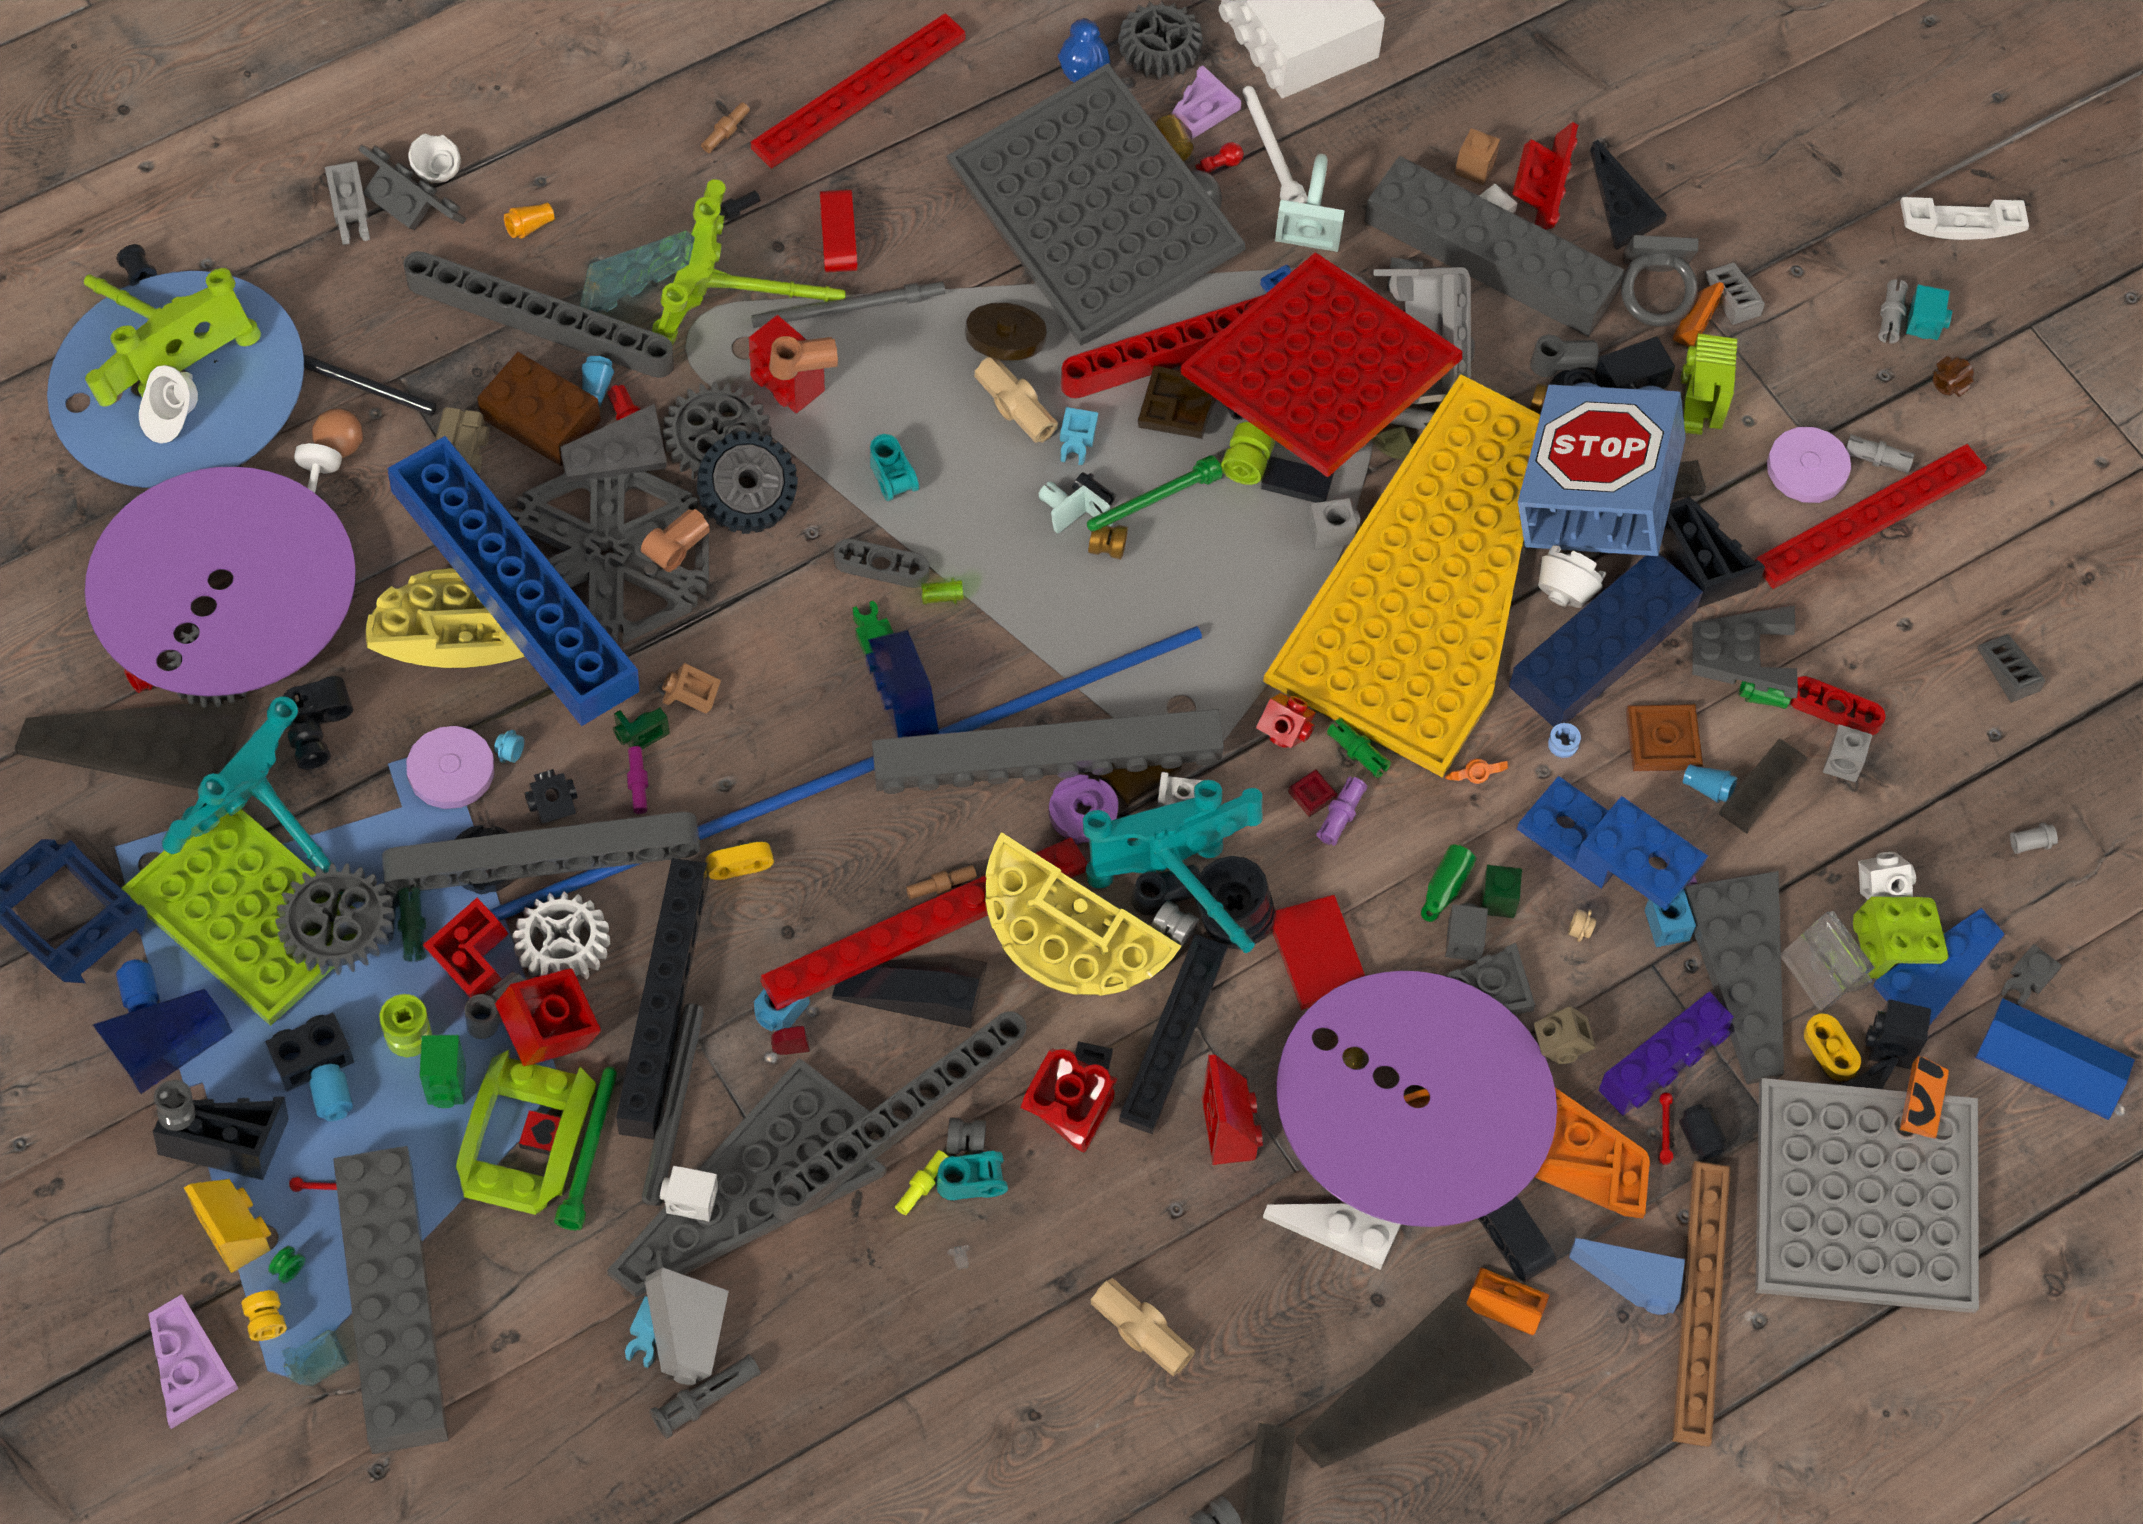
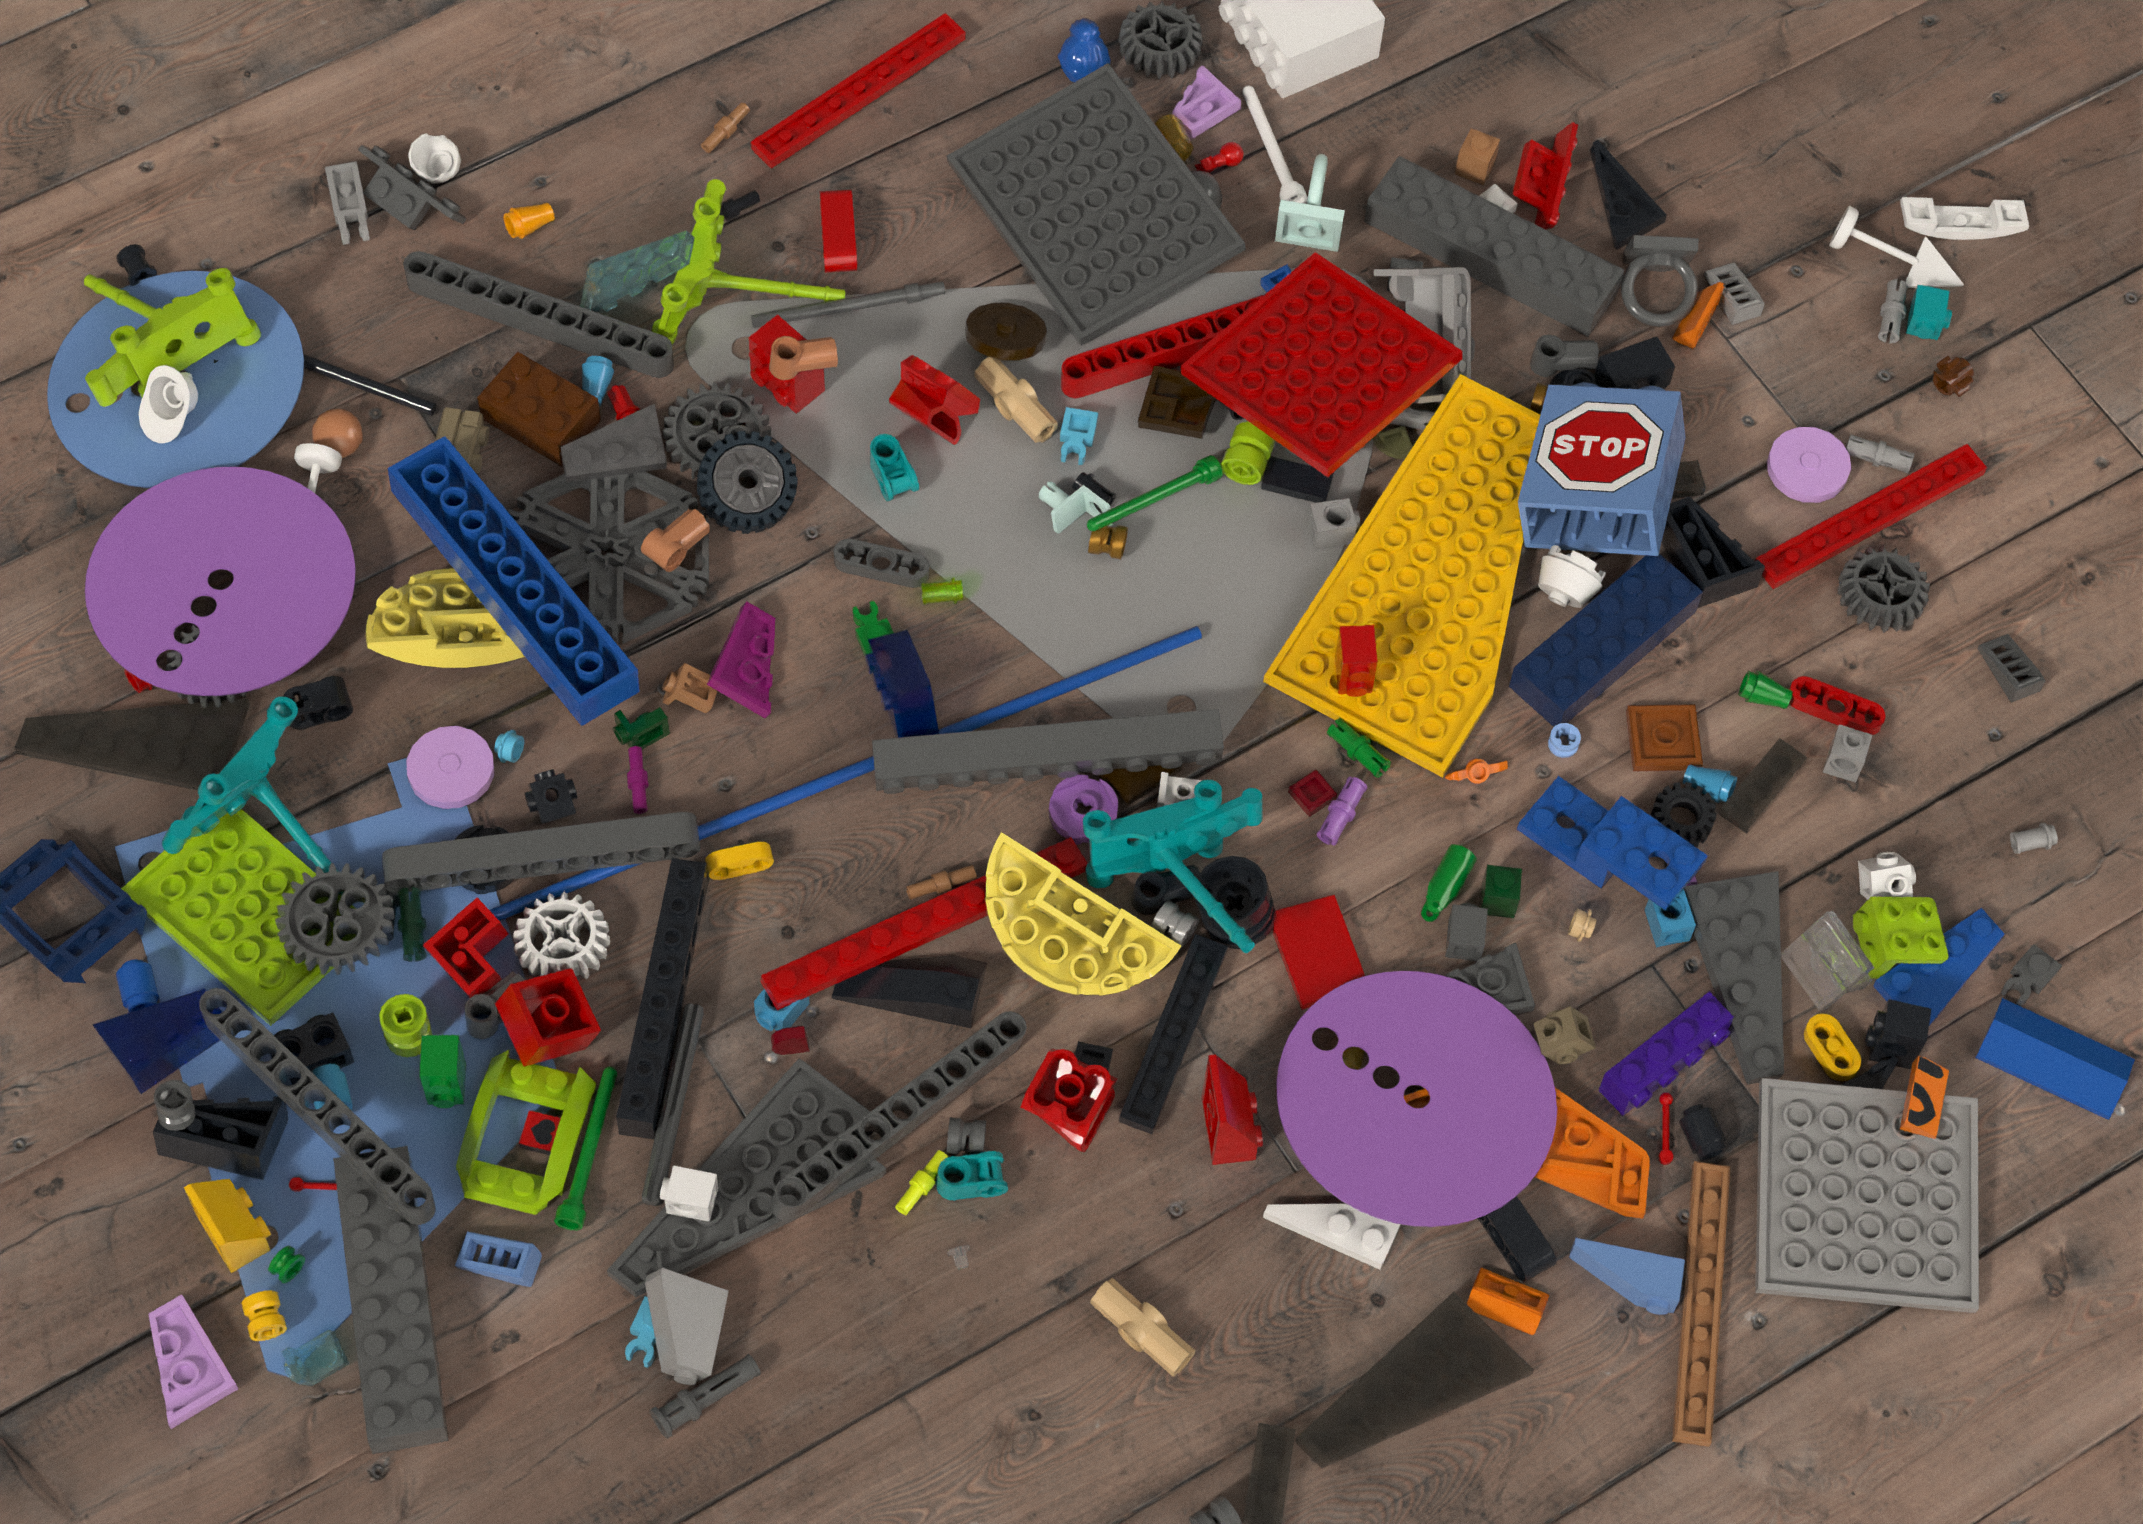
(307, 741): black wheel -> none
(321, 1120): none -> dark grey beam
(521, 1264): none -> medium blue slope
(745, 660): none -> magenta wing
(933, 398): none -> red piece
(1287, 720): brick -> none
(1356, 660): none -> red brick
(1692, 801): none -> black tyre
(1708, 381): lime piece -> none
(1730, 649): dark grey wing -> none
(1872, 596): none -> dark grey gear
(1927, 267): none -> white piece

